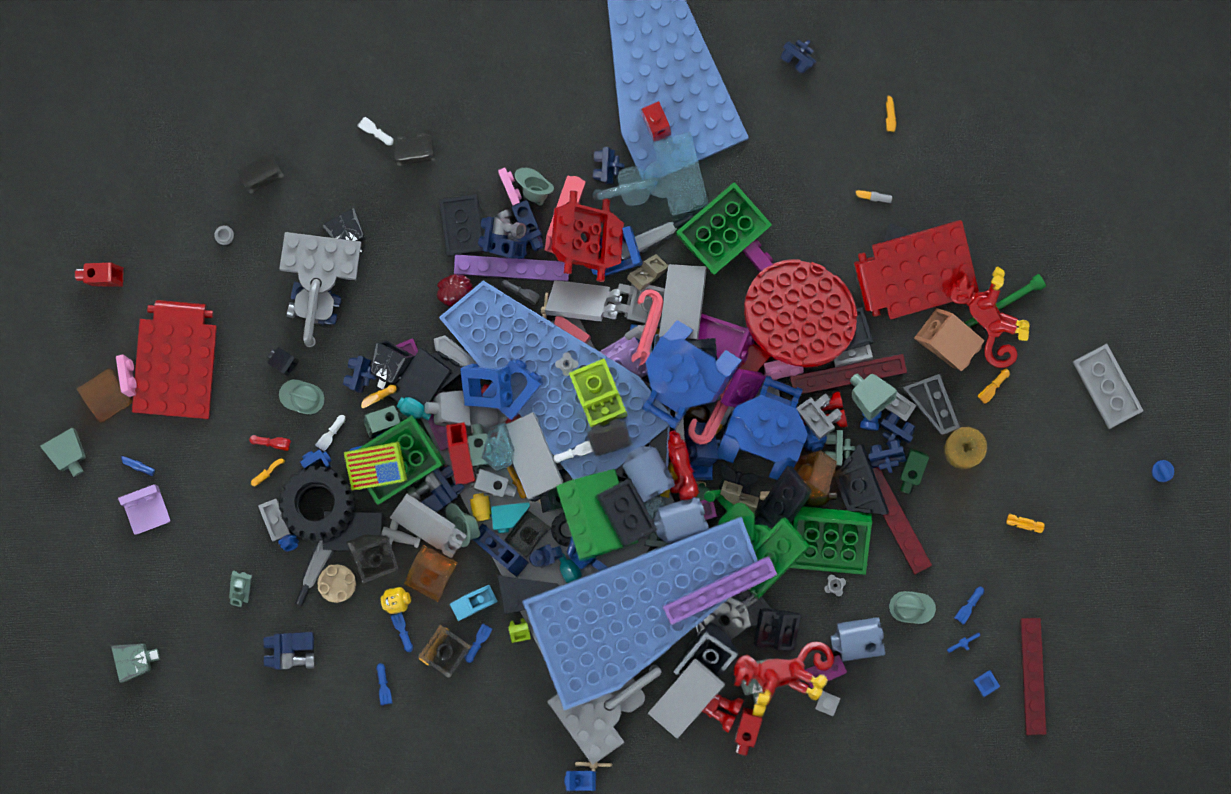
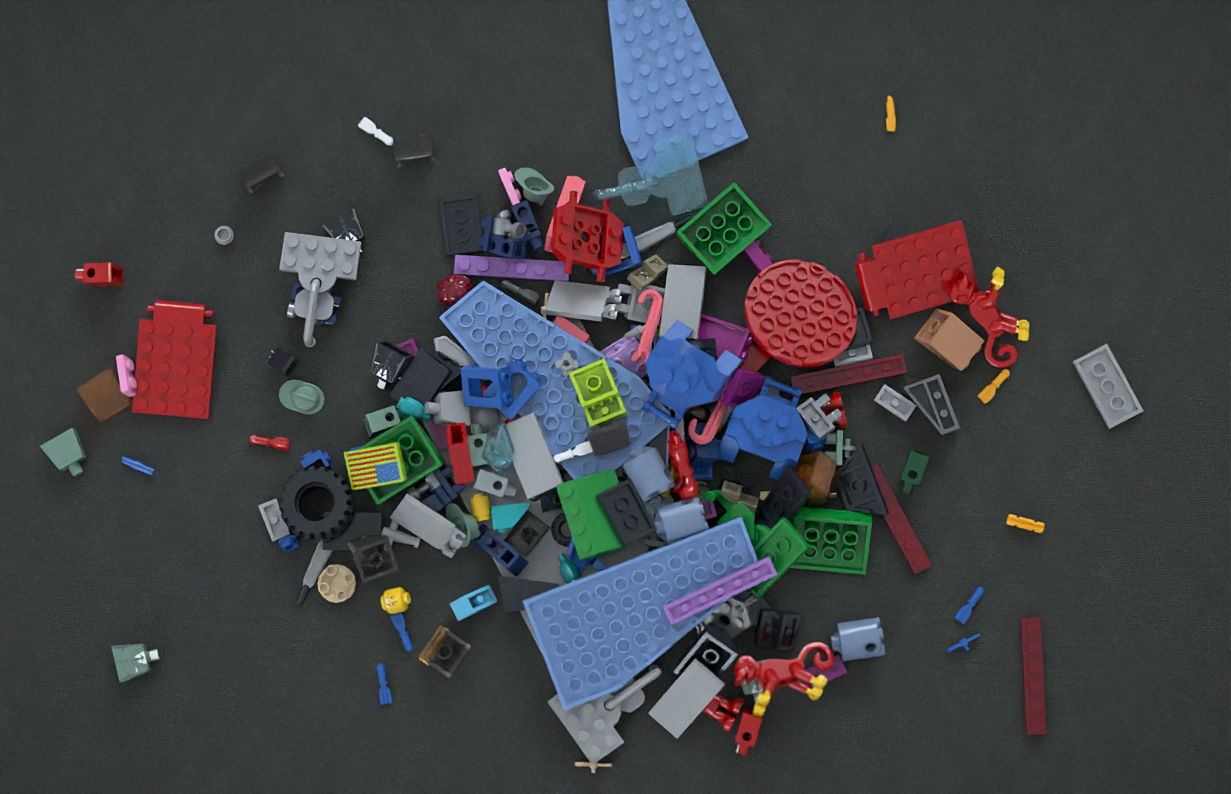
(145, 509): lavender bracket -> none
(239, 588): sand green hips -> none
(266, 473): light orange piece -> none
(285, 647): dark blue hips -> none
(326, 439): white piece -> none
(361, 375): dark blue hips -> none
(378, 395): light orange piece -> none
(430, 573): clear orange slope -> none
(481, 637): blue piece -> none
(516, 481): light orange piece -> none
(519, 632): lime tile -> none
(545, 556): dark blue hips -> none
(580, 780): blue bracket -> none
(610, 165): dark blue hips -> none
(656, 121): red torso -> none
(778, 370): bright pink plate -> none
(805, 60): dark blue hips -> none
(827, 703): light grey plate -> none
(836, 590): light grey plate -> none
(870, 425): blue wheel -> none
(872, 394): sand green torso -> none
(874, 196): light grey piece -> none
(887, 458): dark blue hips -> none
(889, 424): dark blue hips -> none
(912, 607): sand green piece -> none
(954, 450): clear yellow wheel -> none
(986, 683): blue plate -> none
(1036, 283): green piece -> none
(1162, 471): blue piece -> none

